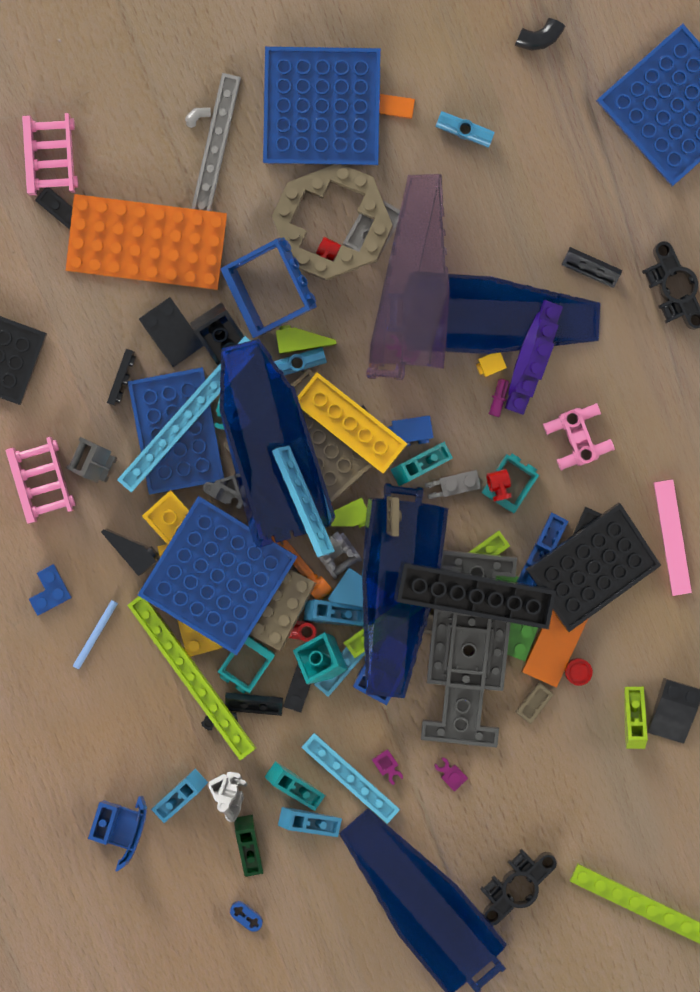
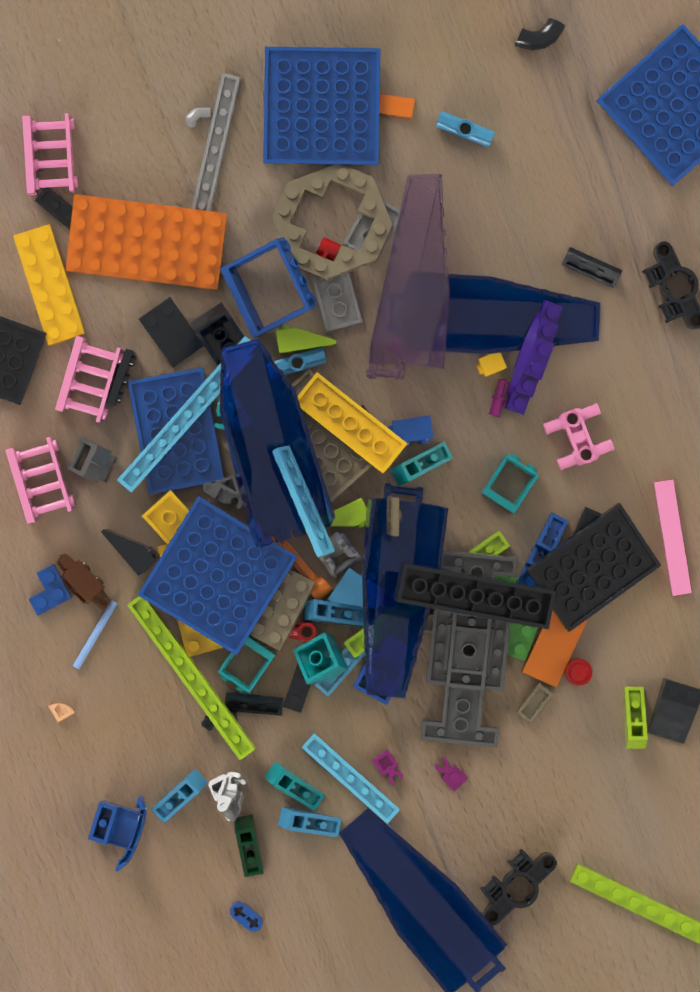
(49, 284): none -> yellow plate
(61, 711): none -> light nougat tile
(70, 383): none -> bright pink fence
(82, 582): none -> reddish brown hinge
(337, 302): none -> light grey tile
(455, 484): light grey hinge -> none
(499, 483): red piece -> none

